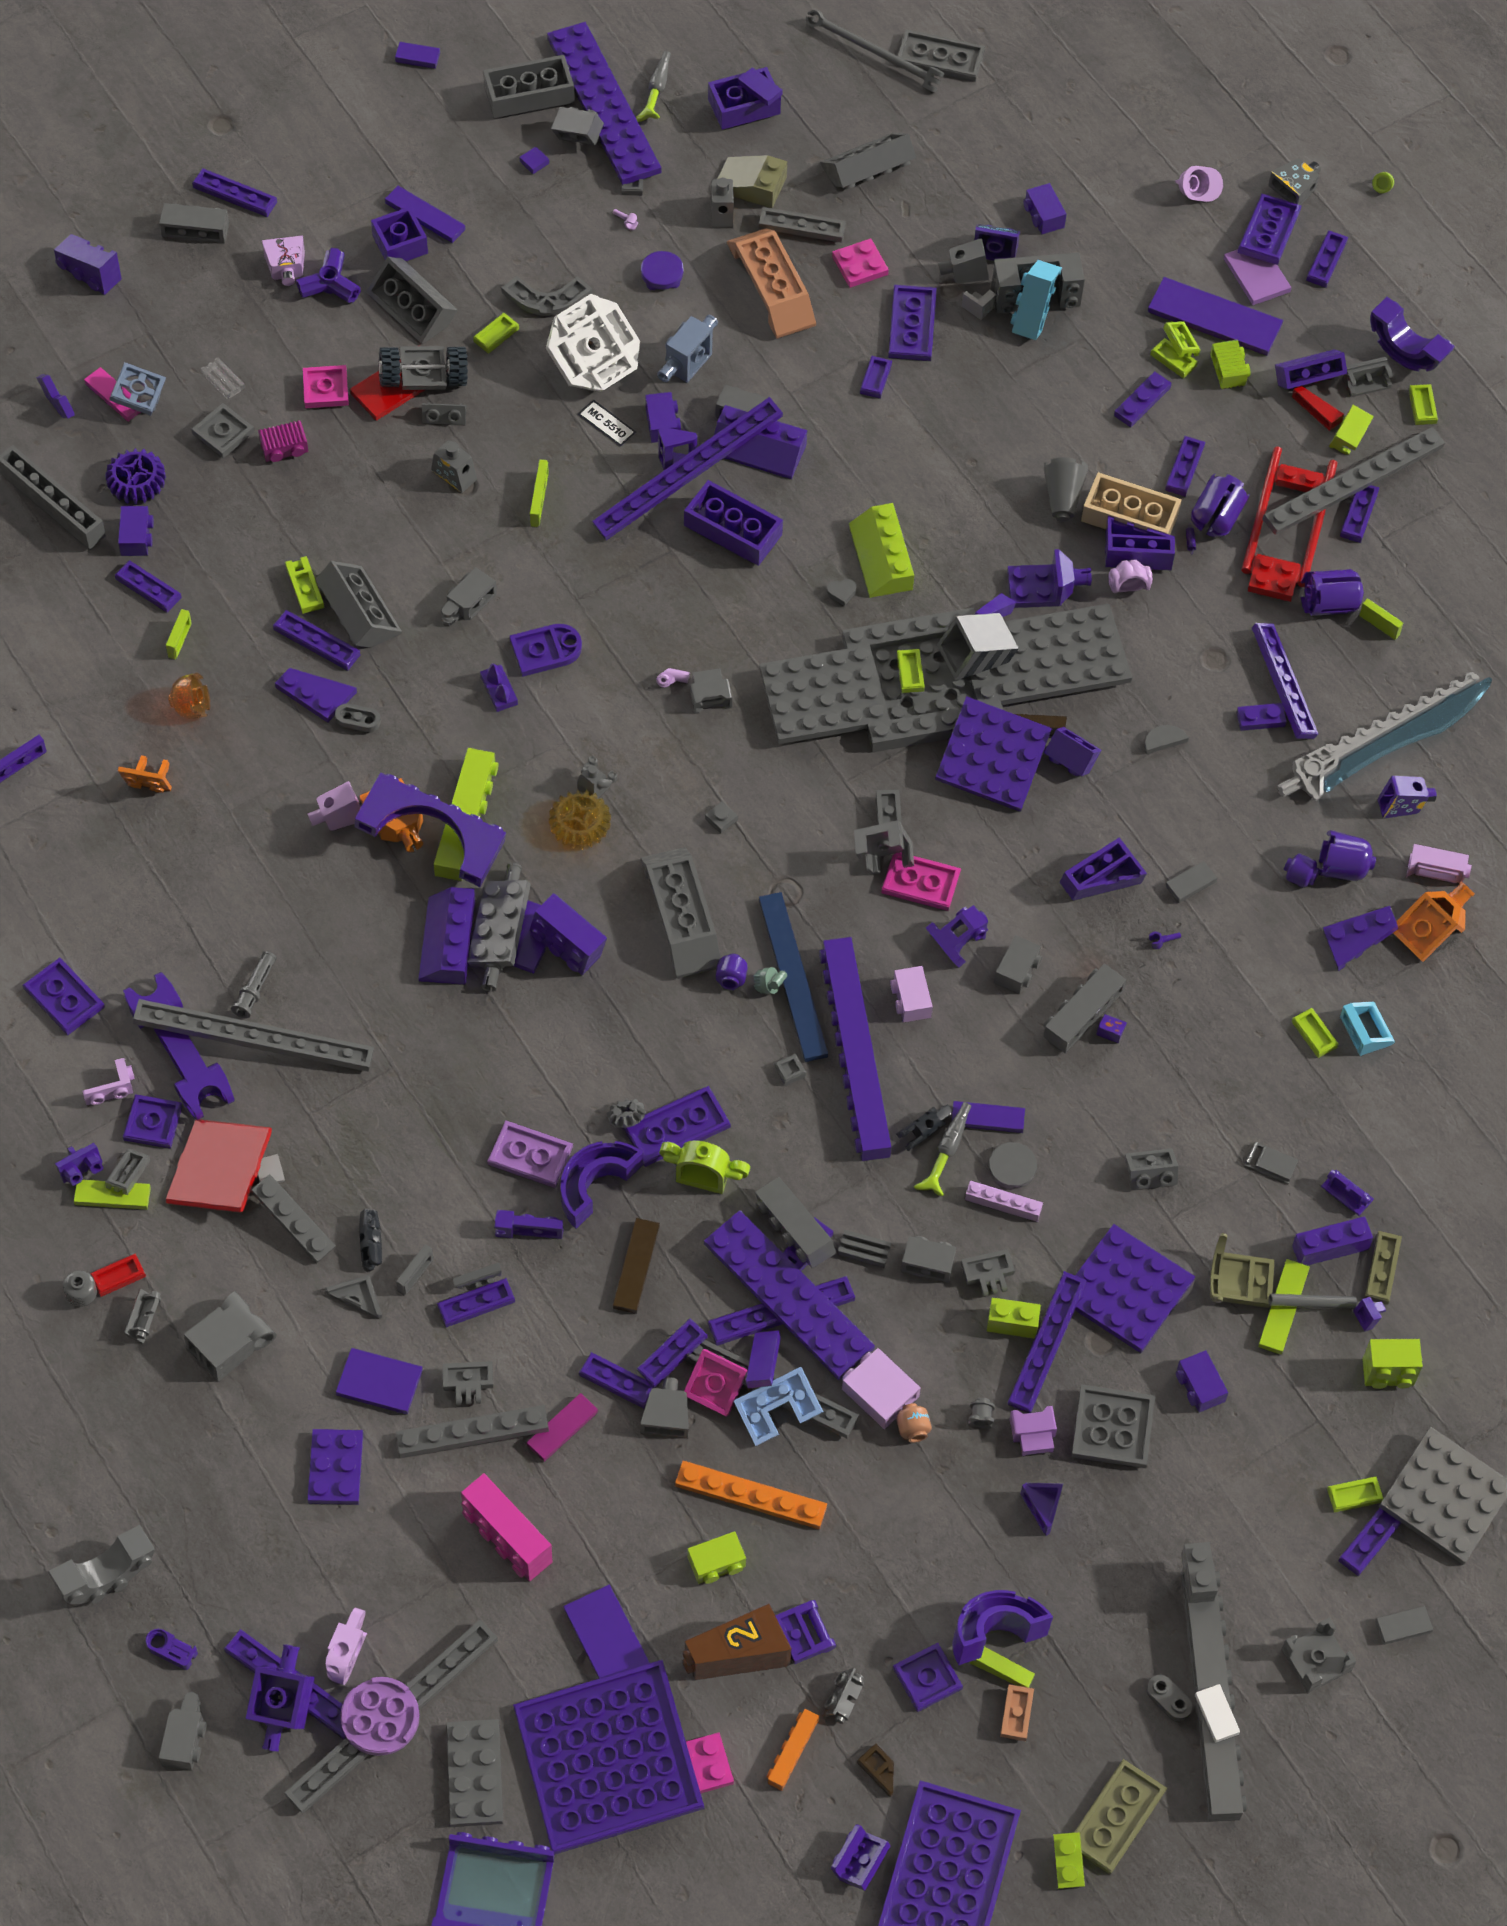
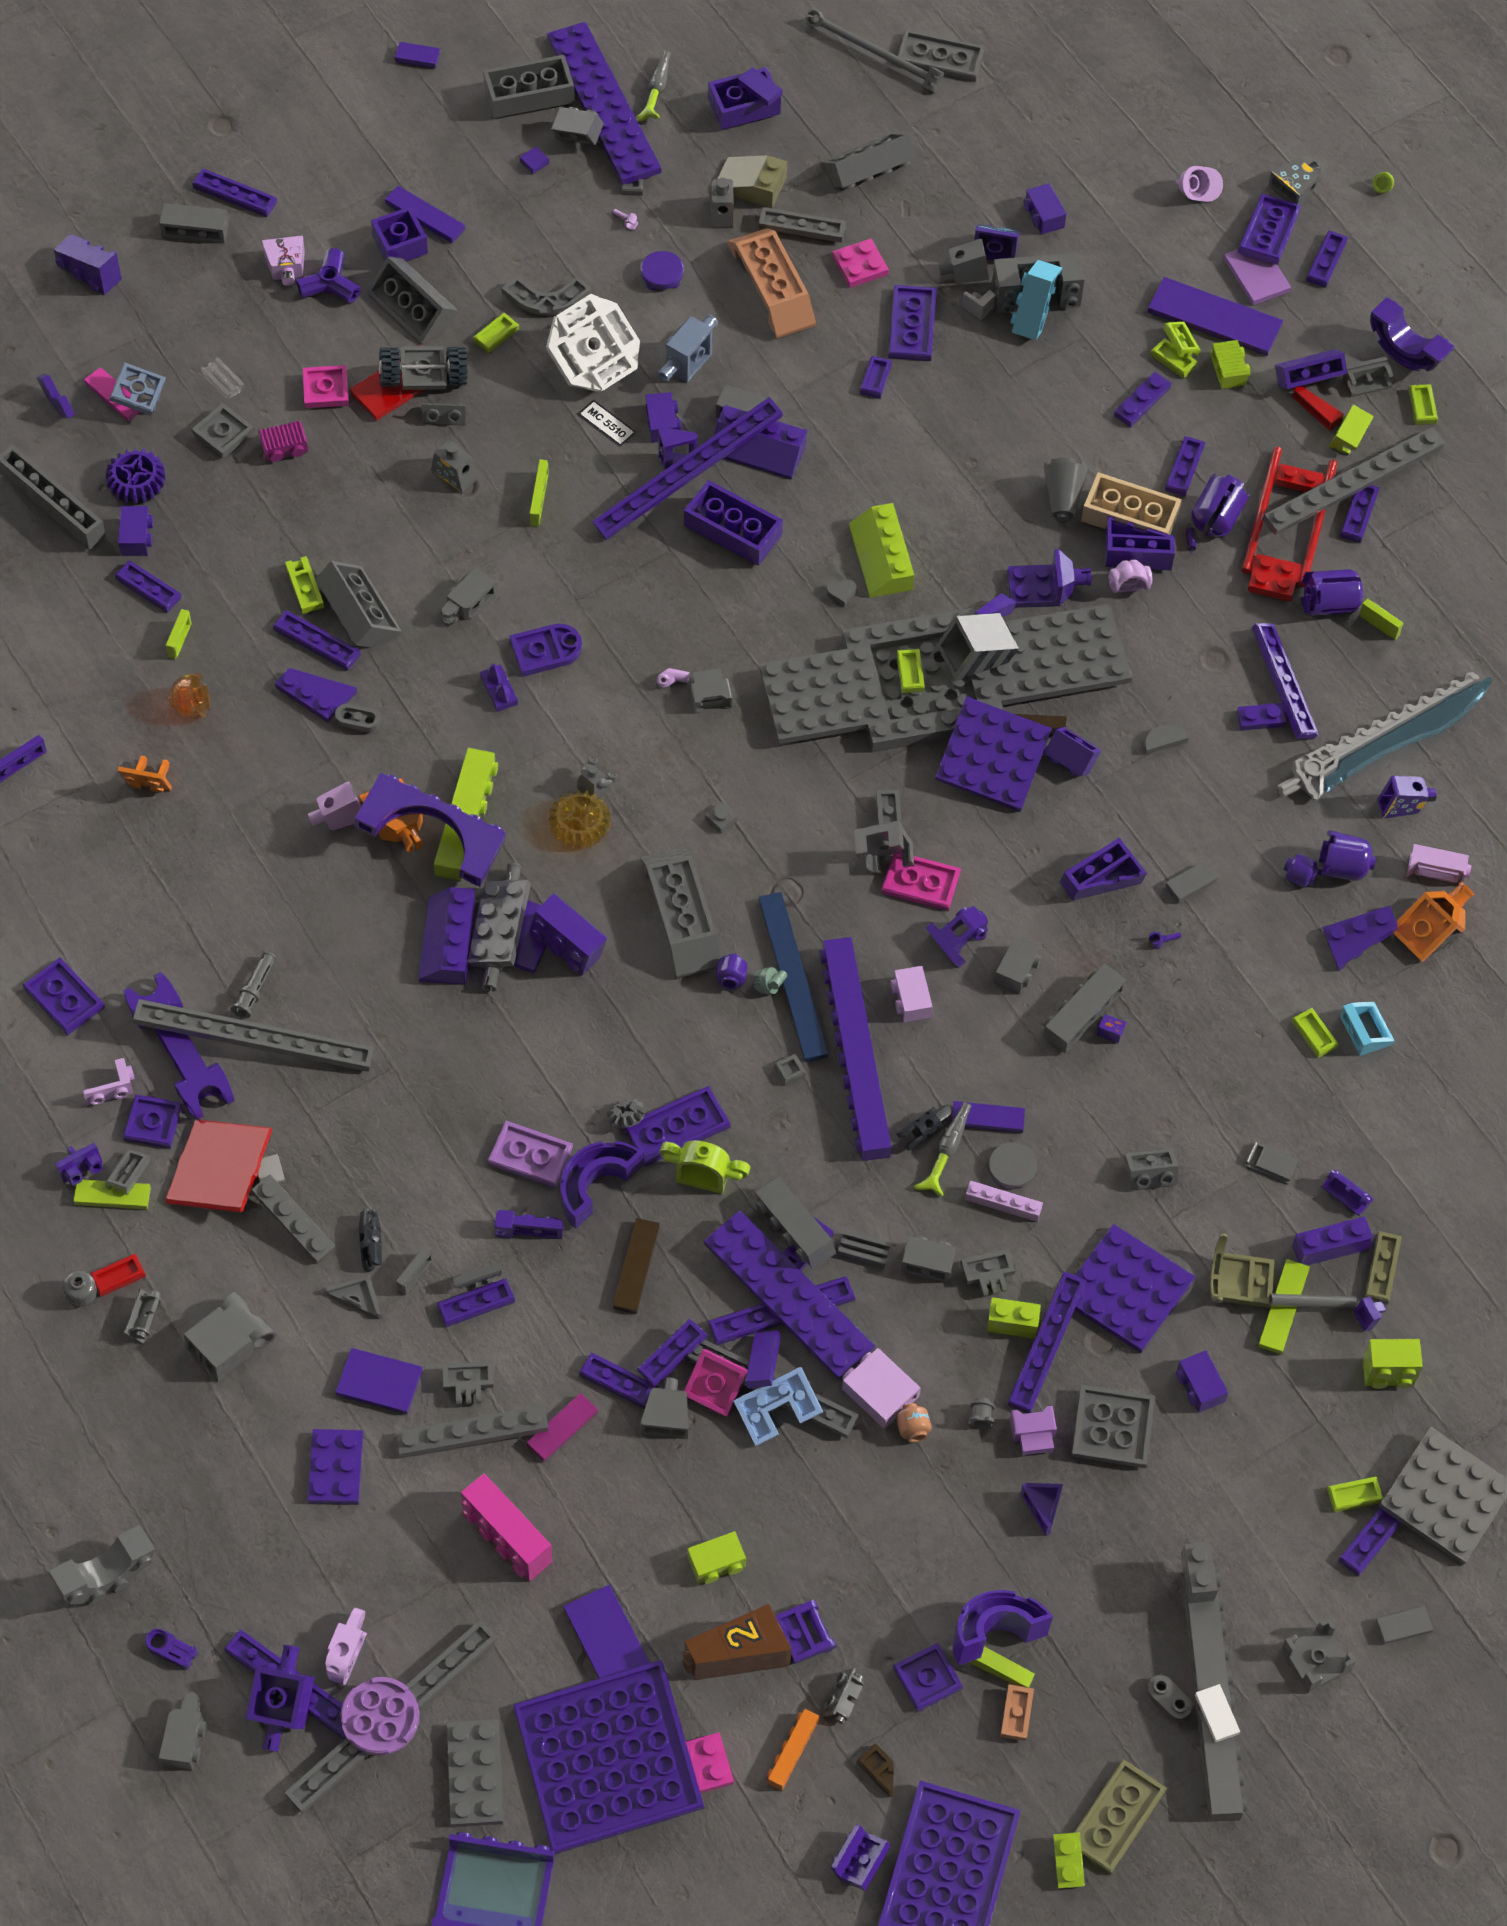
(751, 1495): orange plate -> none

